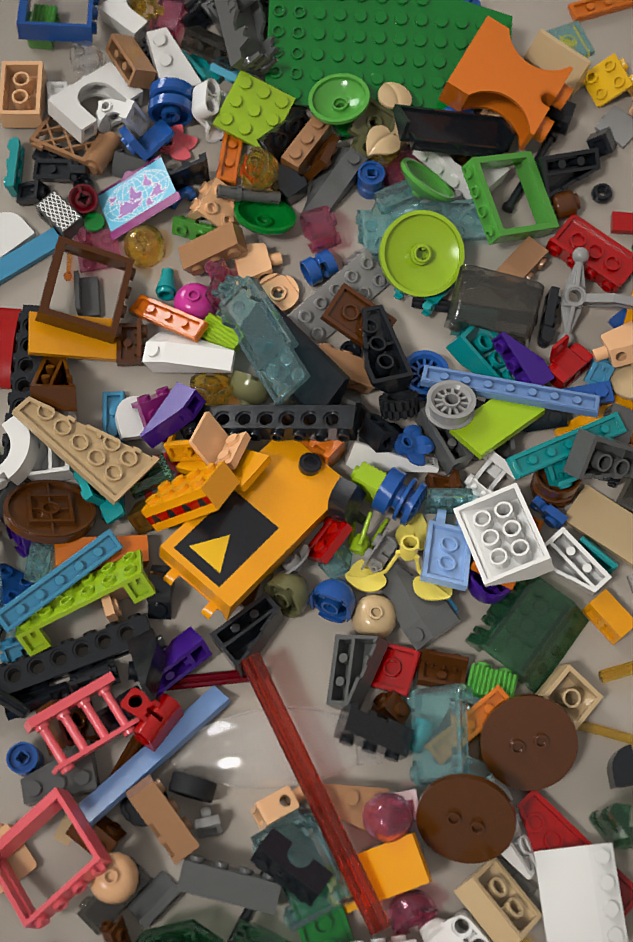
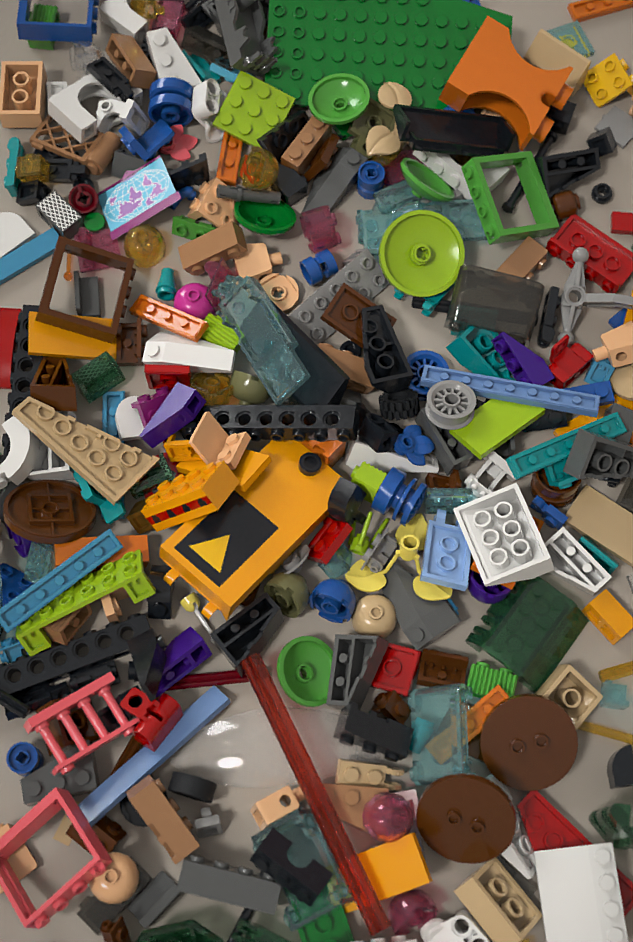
(32, 168): none -> clear yellow brick
(67, 626): none -> medium nougat brick
(97, 377): none -> clear green panel
(111, 78): none -> black hinge
(167, 375): none -> red plate
(191, 604): none -> hinge
(314, 661): none -> bright green dish
(366, 774): none -> tan hinge
(613, 695): none -> clear light blue panel

